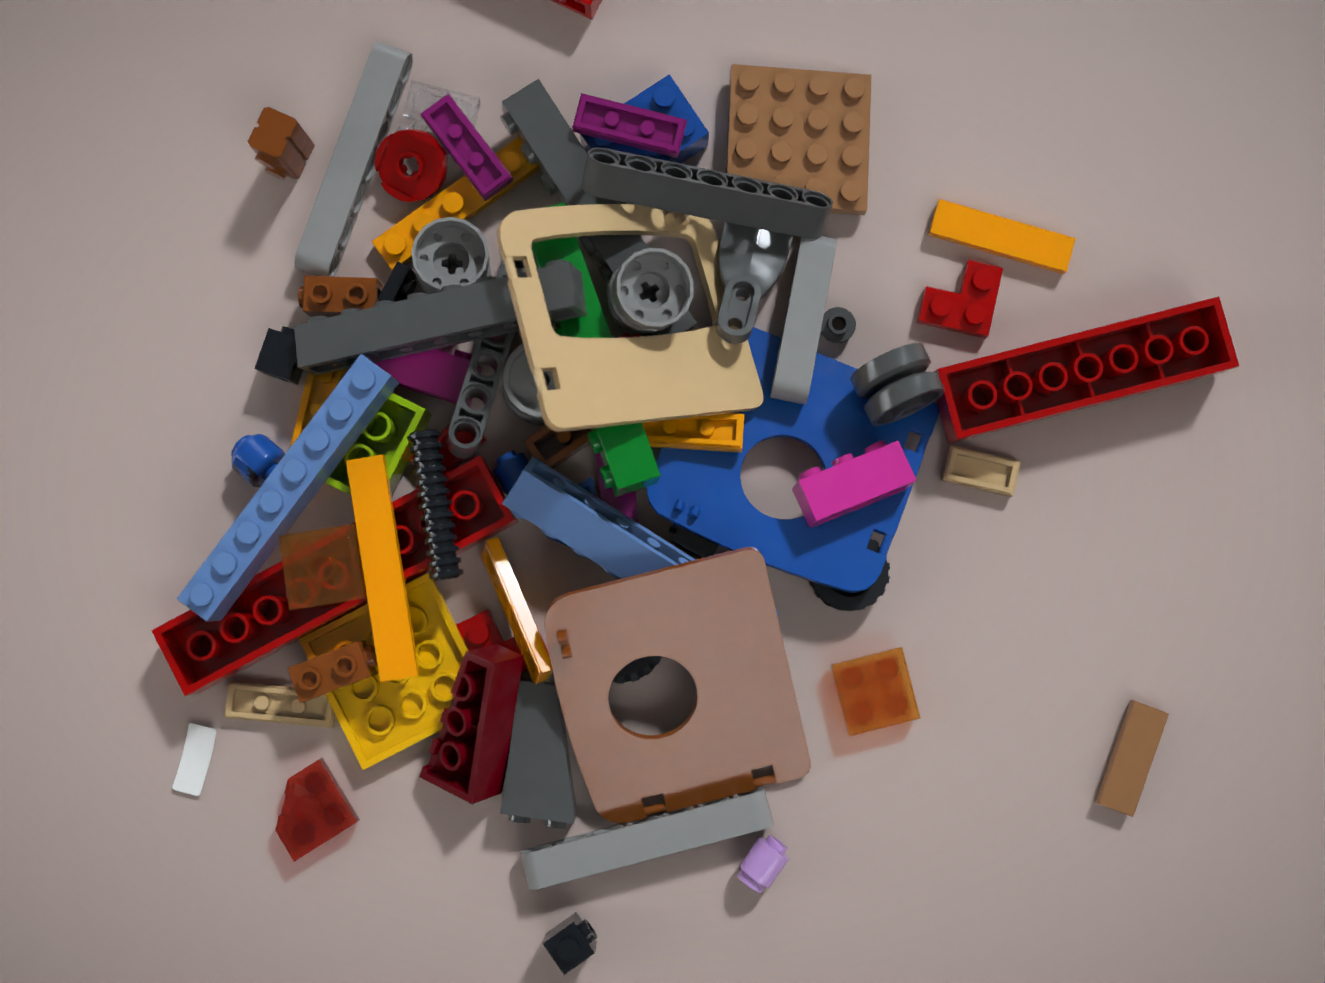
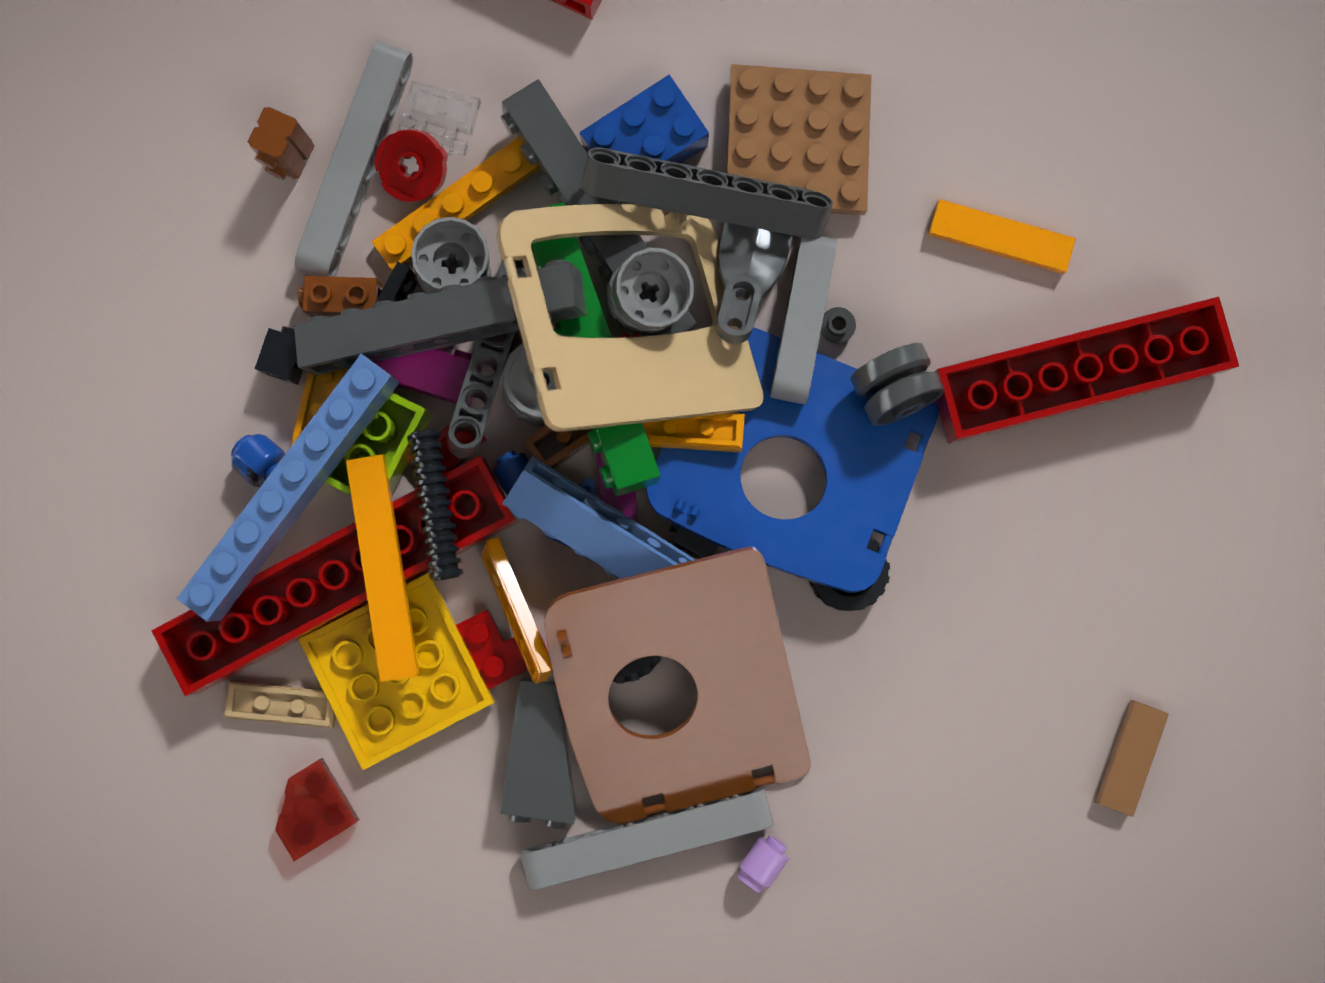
(195, 759): white sticker -> none
(322, 567): clear orange plate -> none
(333, 670): dark orange brick -> none
(466, 147): magenta tile -> none
(477, 726): dark red wedge -> none
(571, 942): black brick -> none
(629, 125): magenta tile -> none
(853, 482): dark pink brick -> none
(875, 691): clear orange plate -> none
(966, 311): red plate -> none
(980, 471): tan tile -> none

